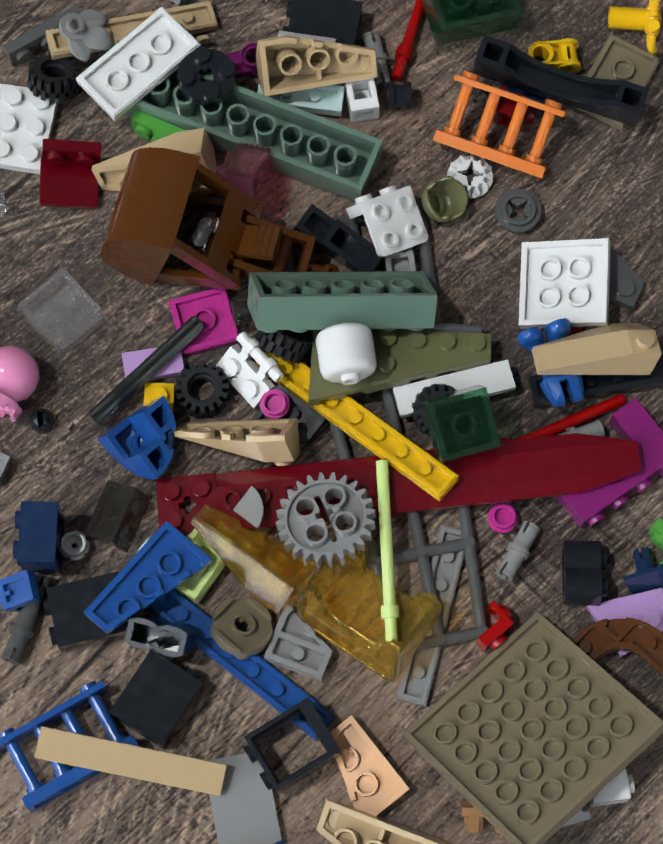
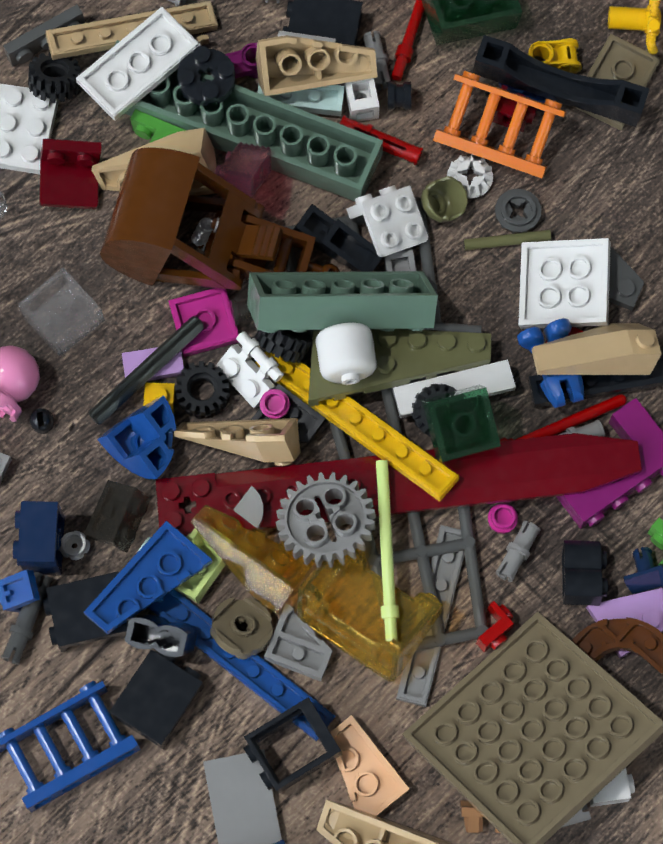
(89, 33): light grey plate -> none
(130, 761): tan tile -> none
(405, 150): none -> red pin
(506, 240): none -> olive bar

